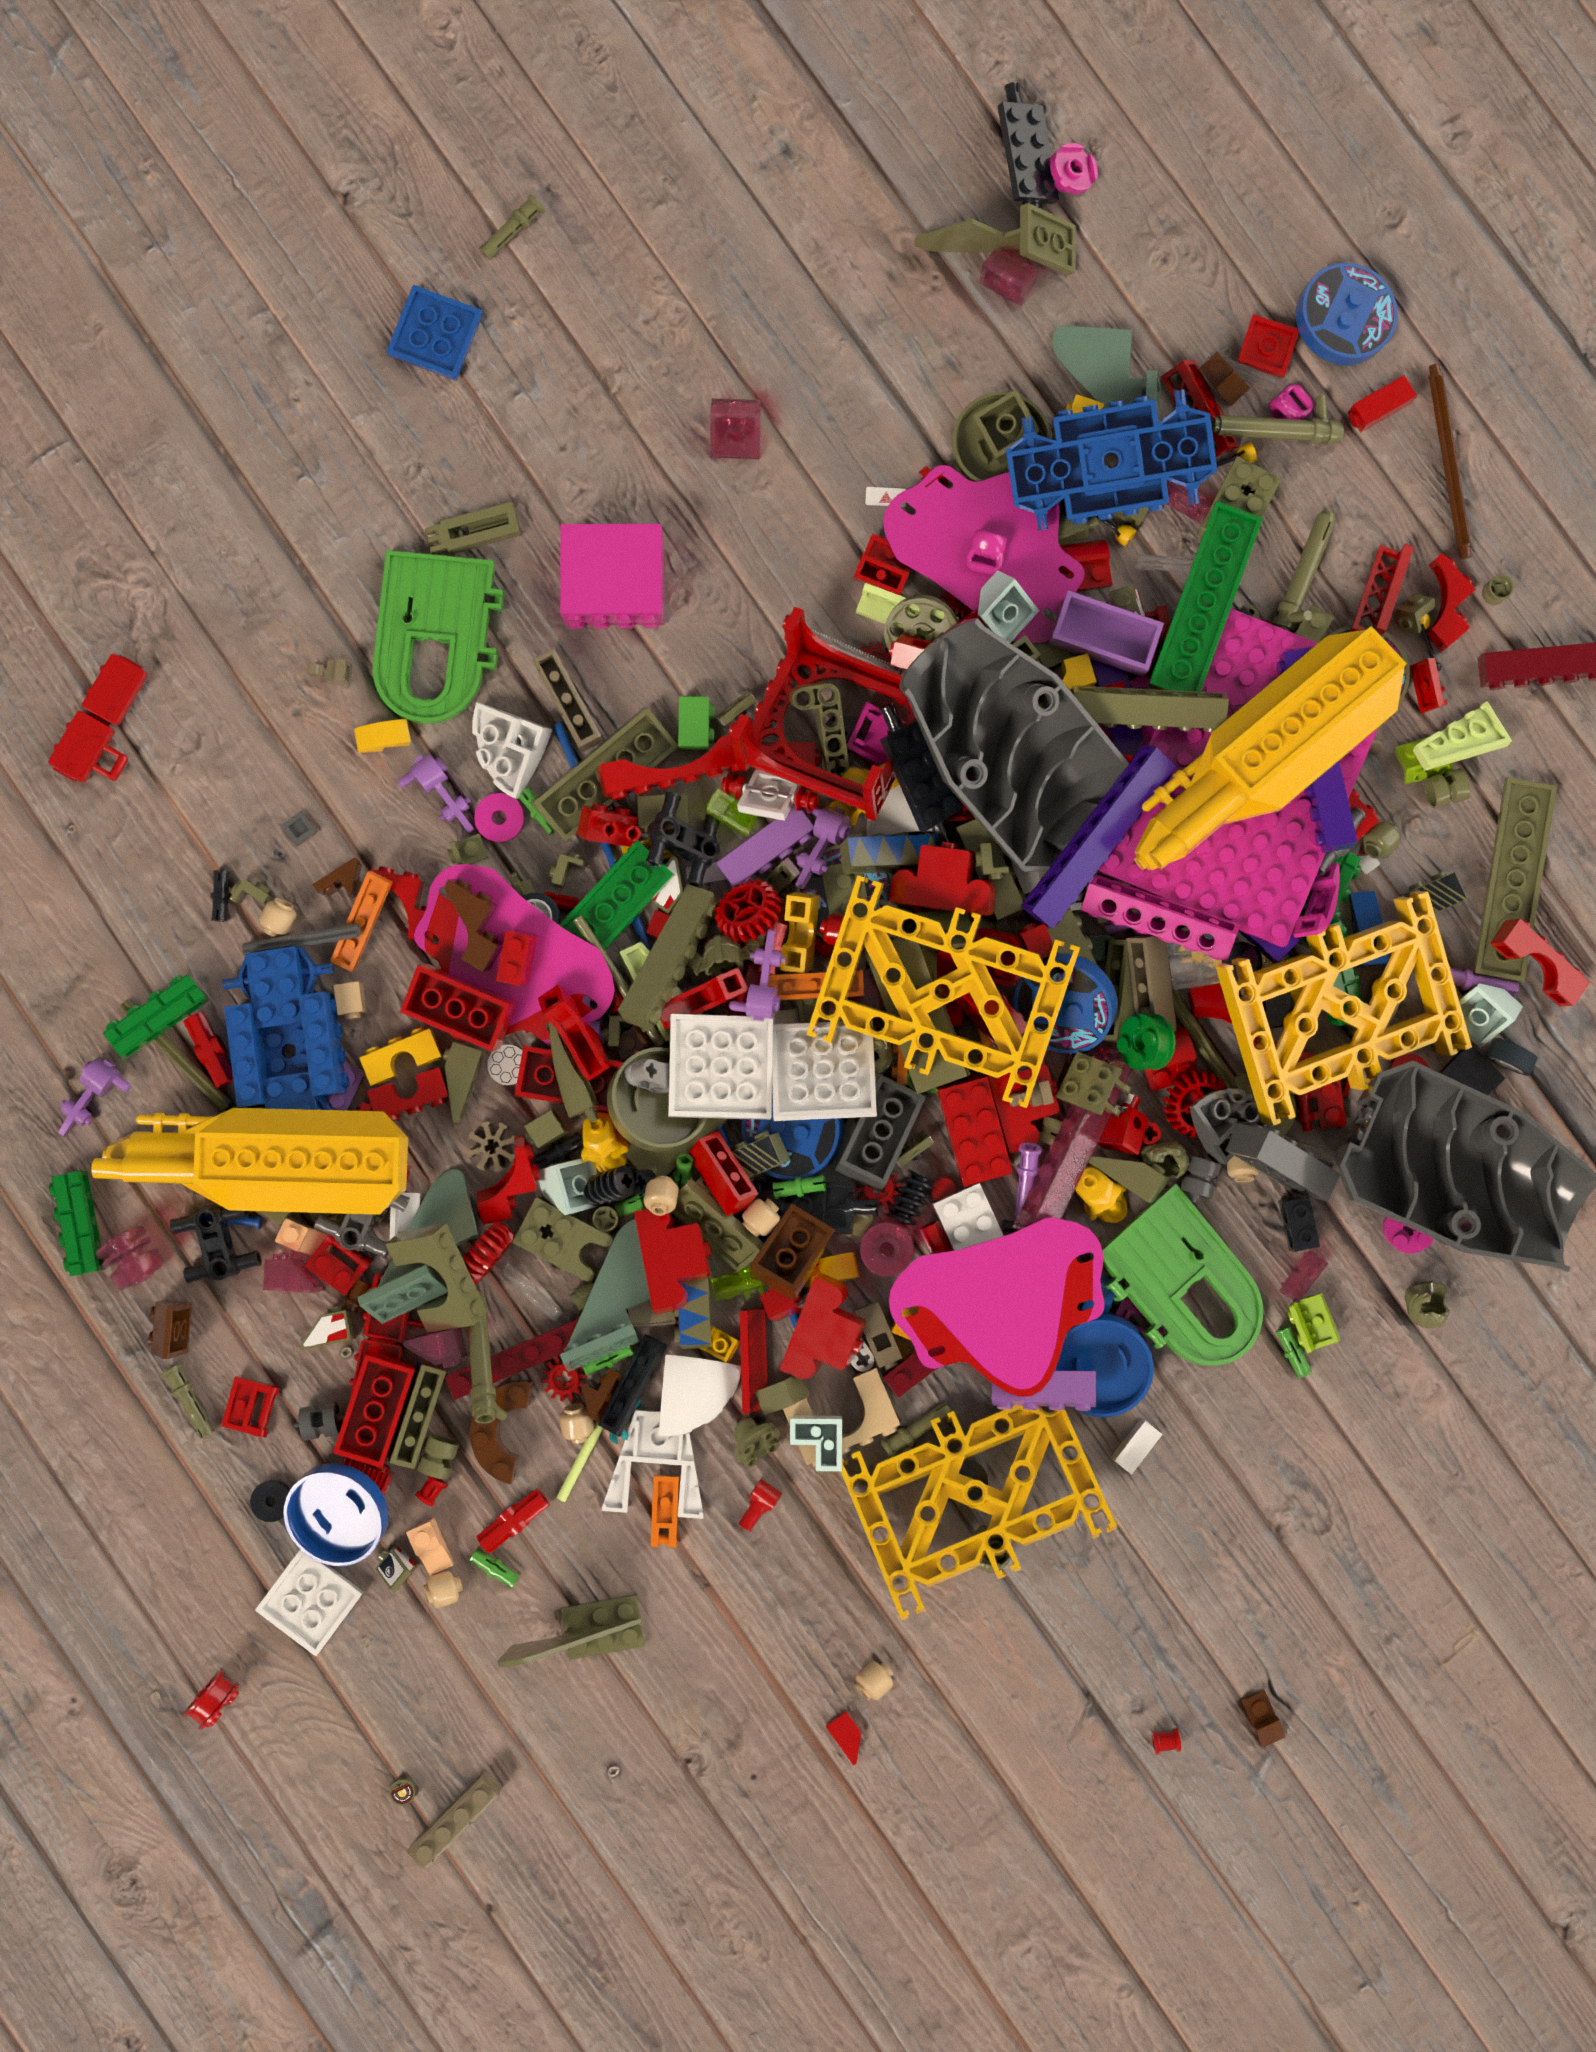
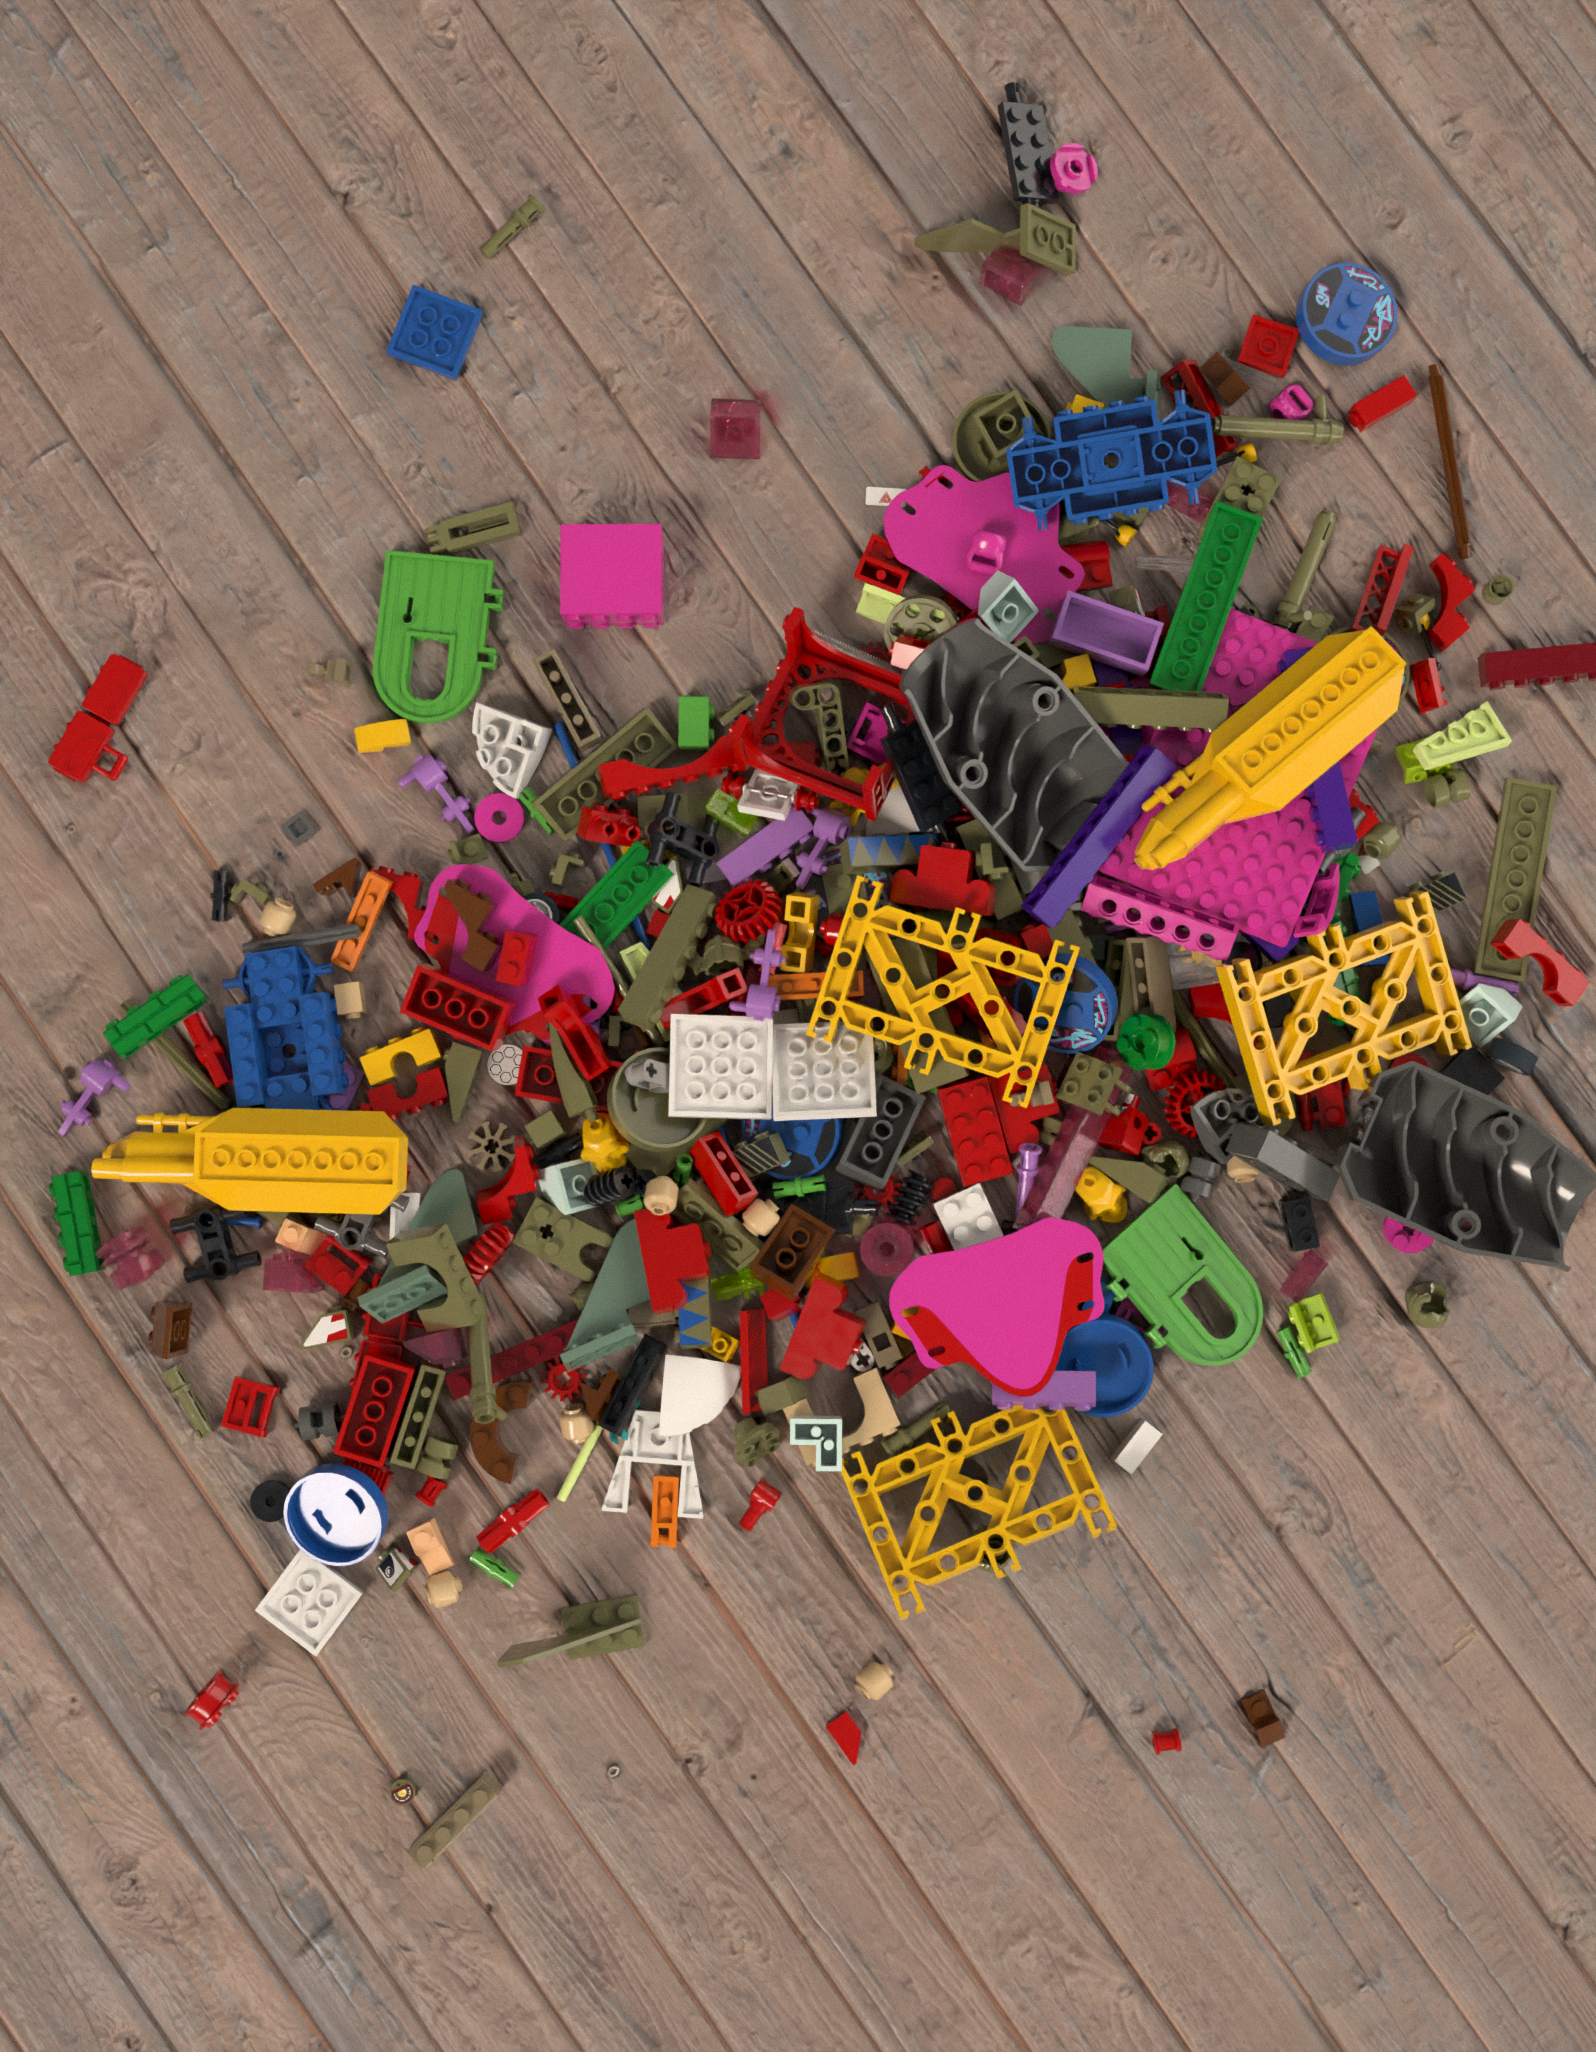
(605, 1215): olive wheel -> none
(607, 1360): bright green pin -> none

